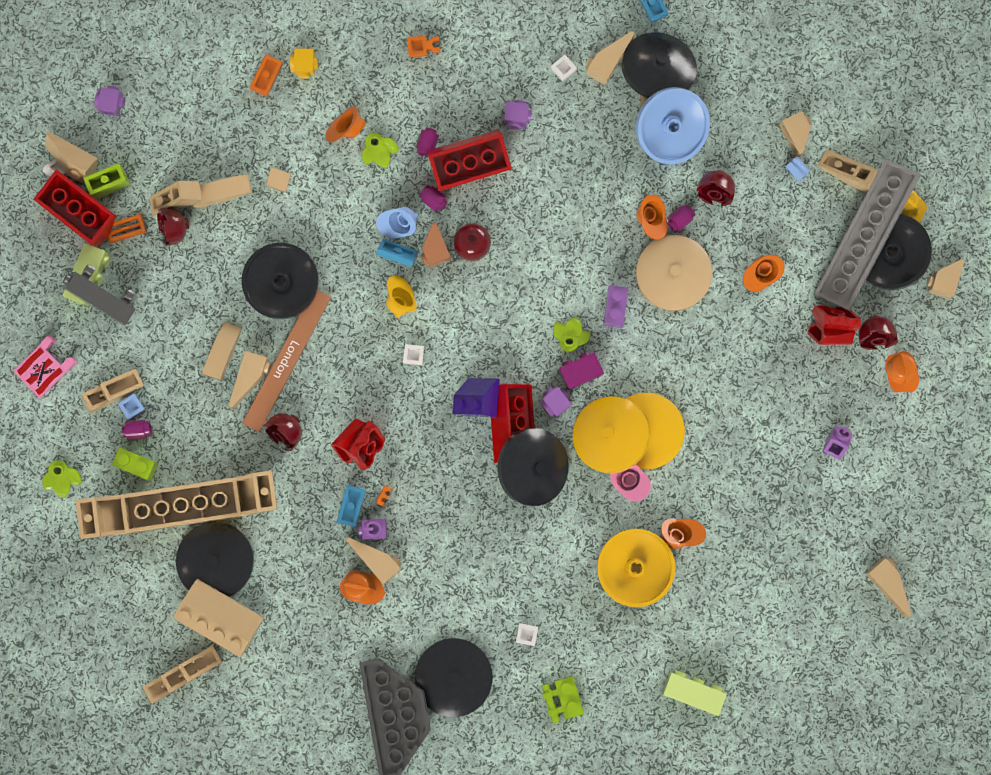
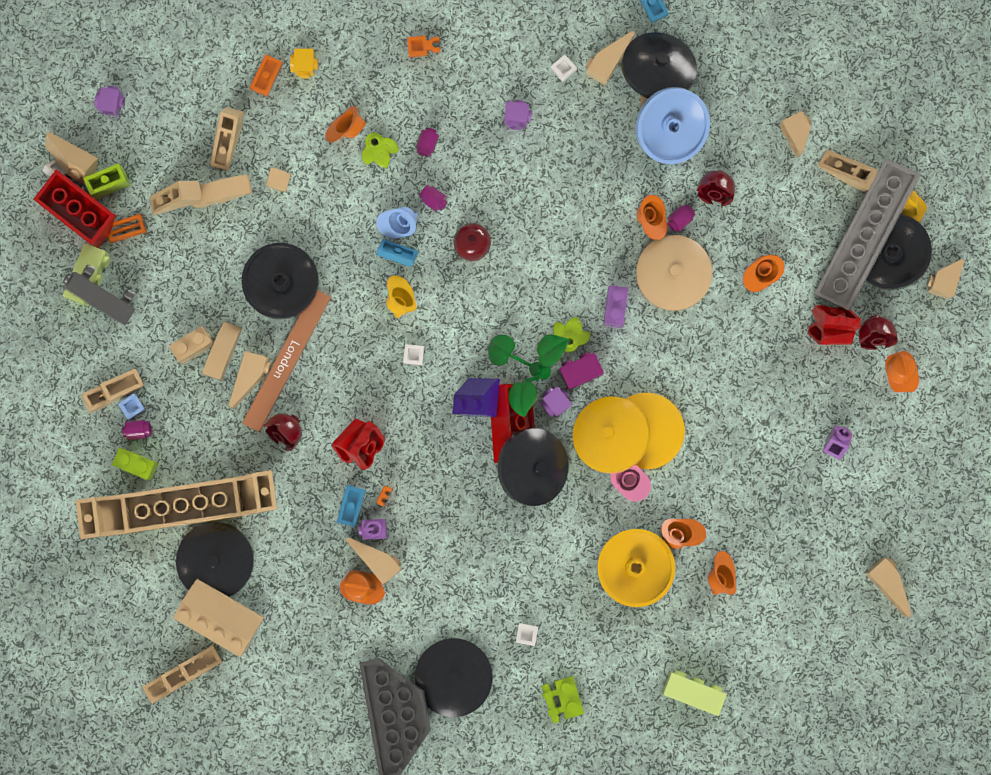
(41, 369): flag -> none
(61, 481): lime plate -> none
(172, 225): dark red cylinder -> none
(191, 345): none -> tan brick
(226, 137): none -> tan slope
(434, 248): nougat slope -> none
(469, 160): red brick -> none
(524, 394): none -> green plant
(723, 575): none -> orange piece
(798, 168): light blue piece -> none

